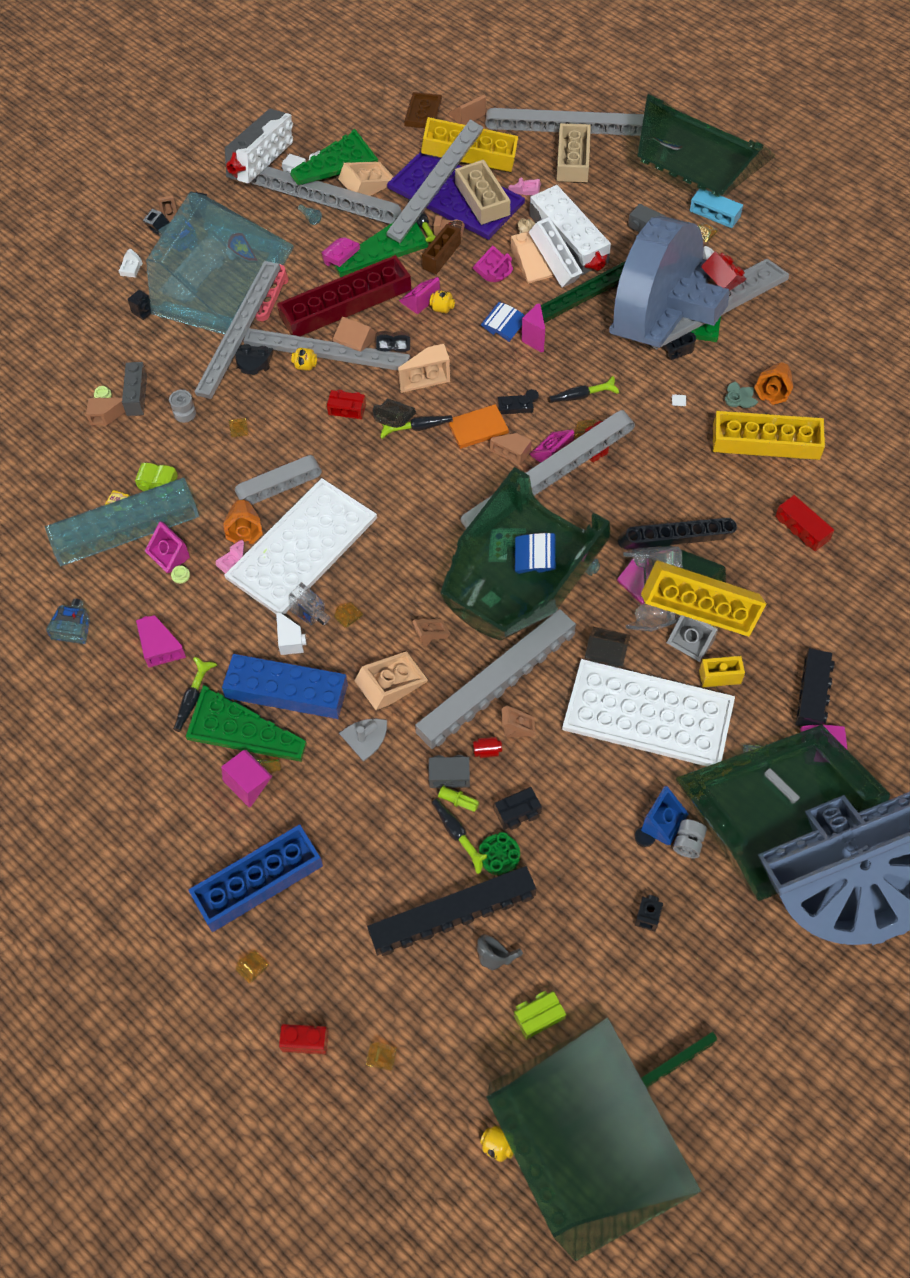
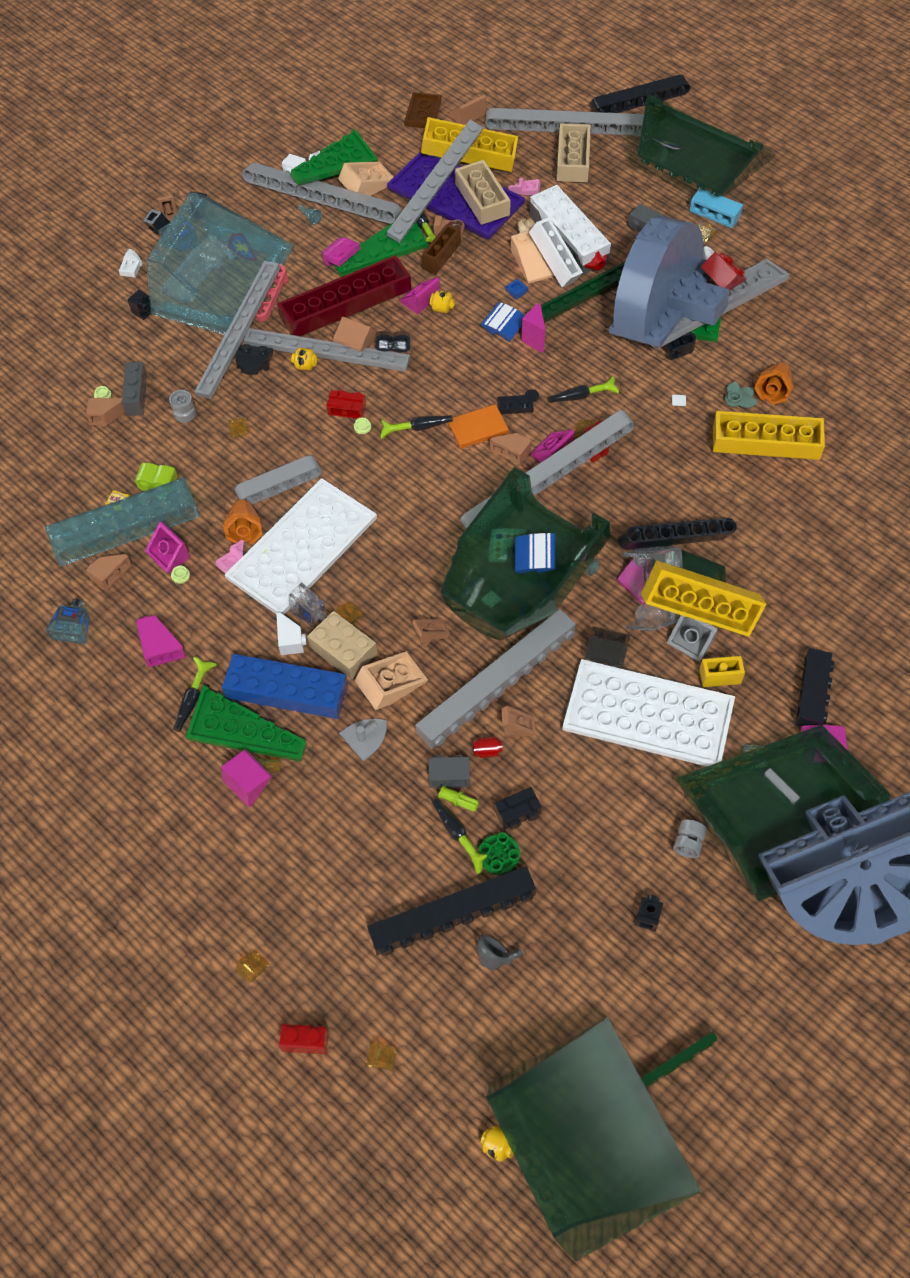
(108, 570): none -> nougat slope
(255, 878): blue brick -> none
(258, 145): white piece -> none
(342, 644): none -> tan brick
(362, 426): none -> yellowish green plate
(393, 413): clear smoke slope -> none
(425, 369): light nougat slope -> none
(494, 265): dark pink slope -> none
(516, 289): none -> blue tile
(539, 1014): lime brick -> none
(636, 96): none -> black beam
(643, 839): black piece -> none
(664, 817): blue slope -> none
(804, 523): red brick -> none

